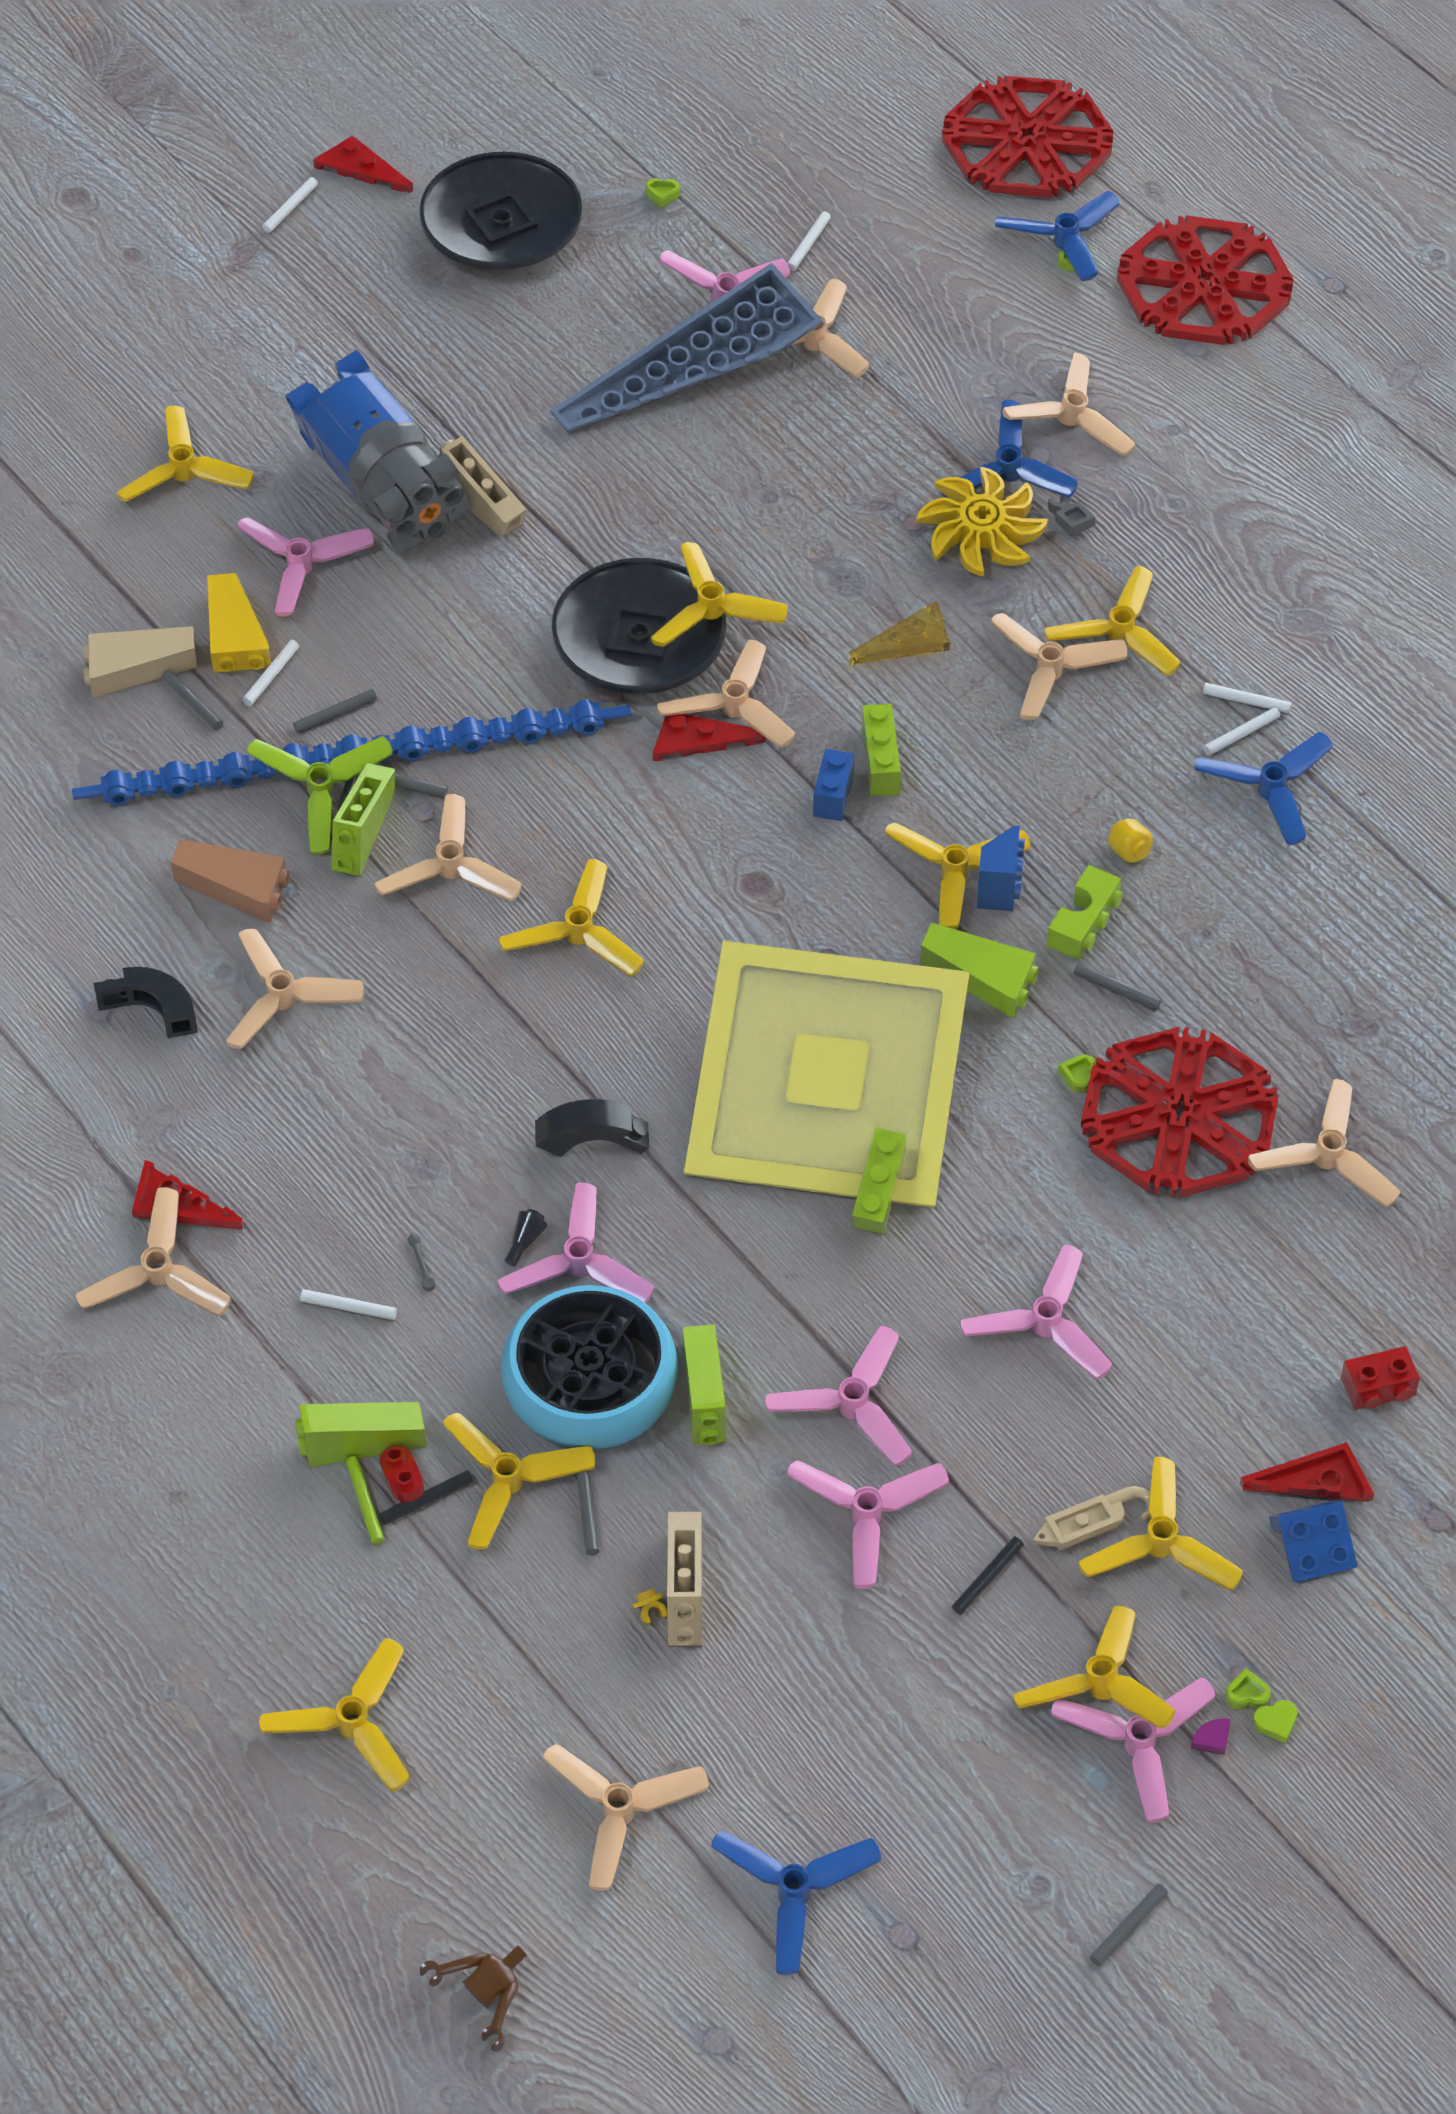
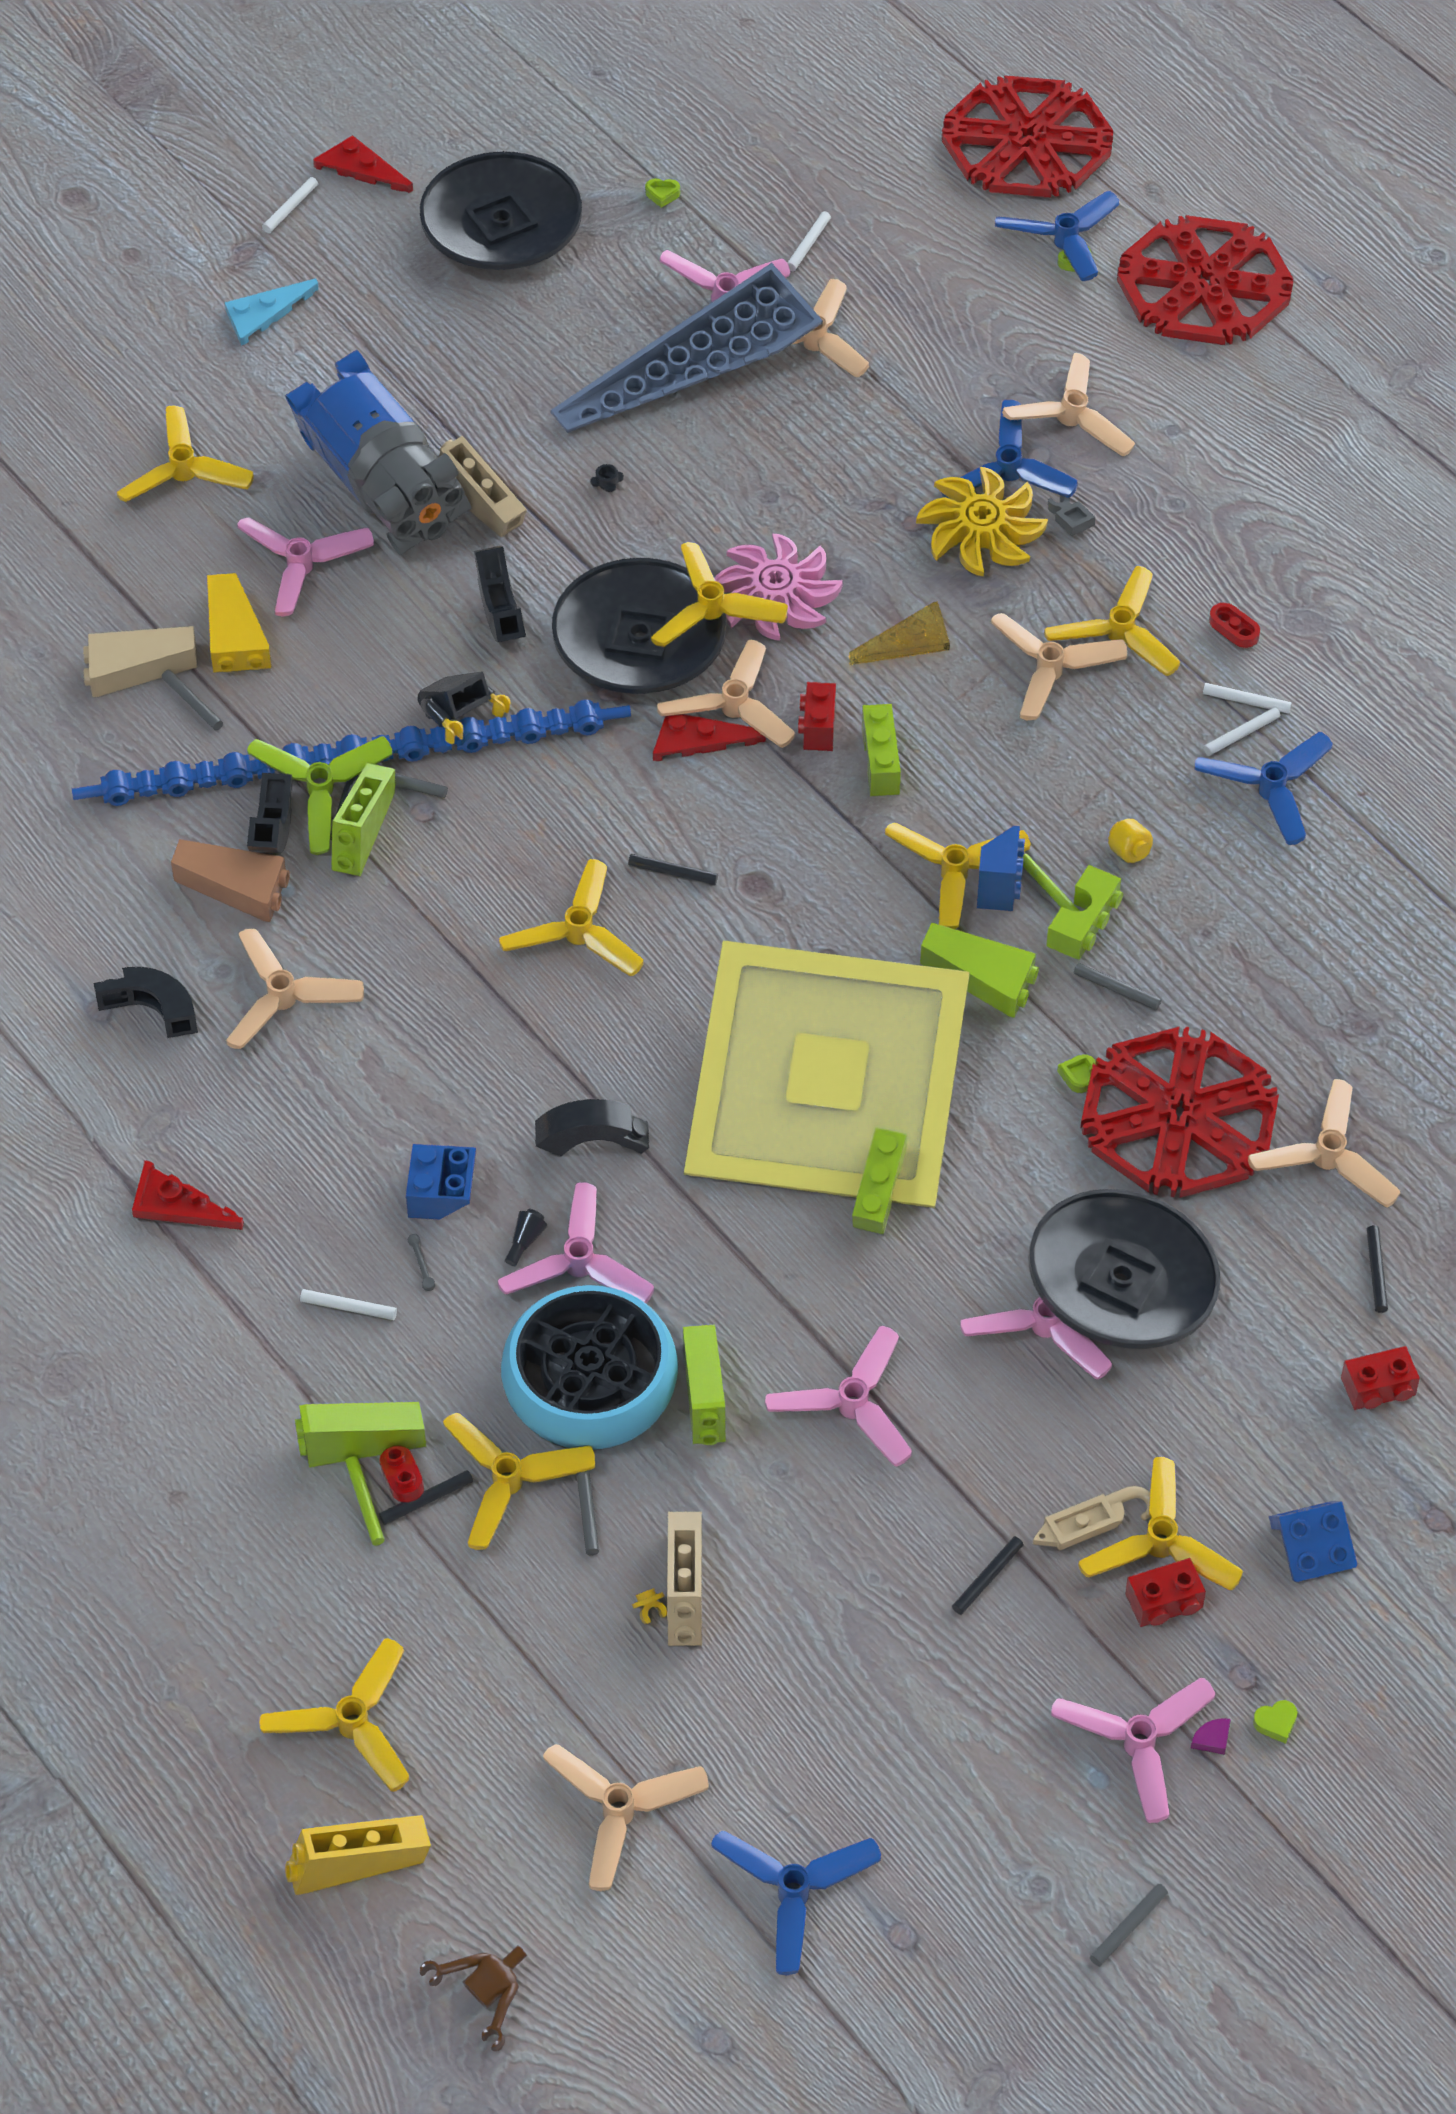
(177, 1277): light nougat piece -> none
(264, 308): none -> medium azure wing
(270, 673): white bar -> none
(271, 827): none -> black arch
(334, 711): dark grey bar -> none
(355, 1851): none -> yellow slope
(439, 1180): none -> blue slope
(451, 862): light nougat piece -> none
(457, 696): none -> black torso
(497, 596): none -> black arch
(607, 477): none -> black plate
(673, 869): none -> black bar
(781, 582): none -> bright pink piece
(819, 716): none -> red brick
(833, 784): blue brick -> none
(888, 1498): bright pink piece -> none
(1047, 884): none -> lime bar
(1103, 1677): yellow piece -> none
(1132, 1234): none -> black dish
(1165, 1593): none -> red brick
(1237, 626): none -> red plate
(1247, 1691): lime tile -> none
(1322, 1474): red wing -> none
(1377, 1269): none -> black bar

